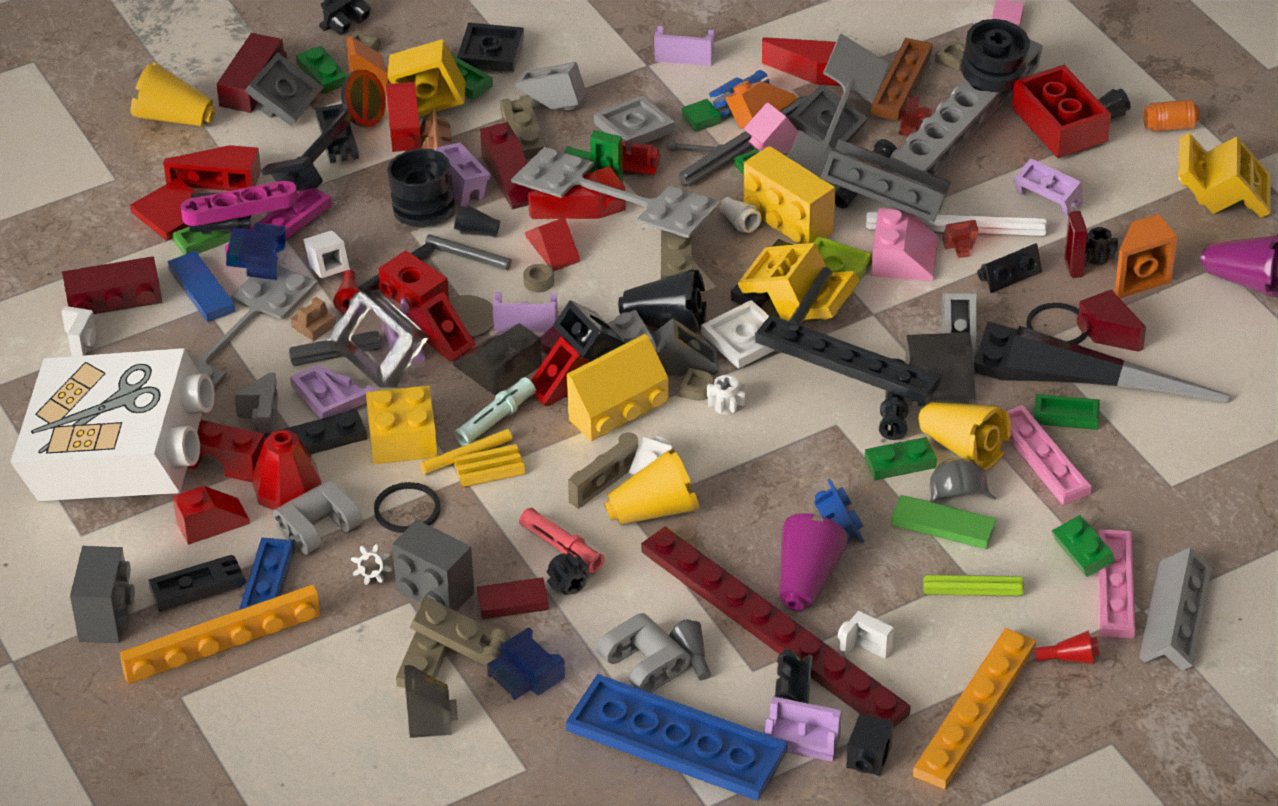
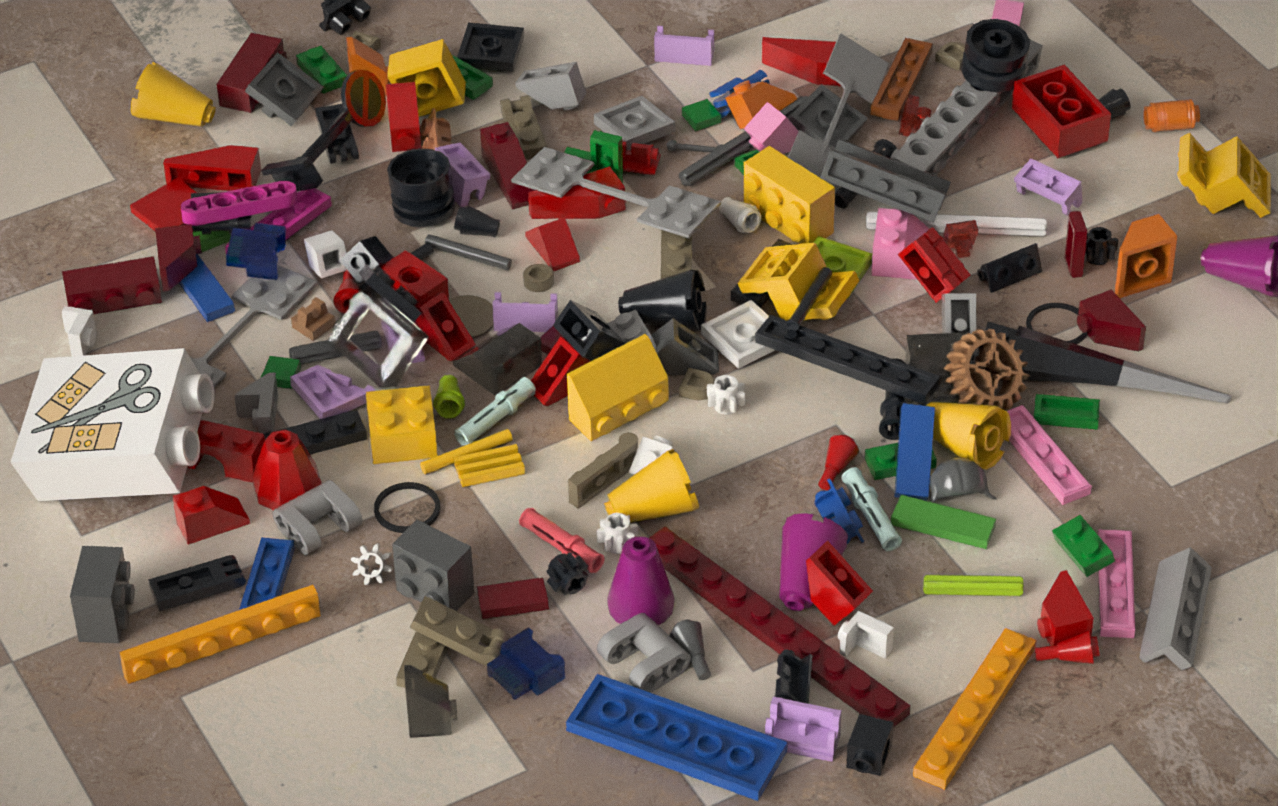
(176, 253): none -> dark red slope
(283, 368): none -> green tile
(366, 251): none -> black brick
(399, 298): none -> black plate
(448, 398): none -> lime cone
(616, 531): none -> white gear
(640, 583): none -> magenta cone
(834, 584): none -> red slope
(840, 453): none -> red cone
(865, 498): none -> light aqua pin
(914, 451): none -> blue tile
(934, 264): none -> red brick
(997, 359): none -> medium nougat gear
(1064, 612): none -> red slope

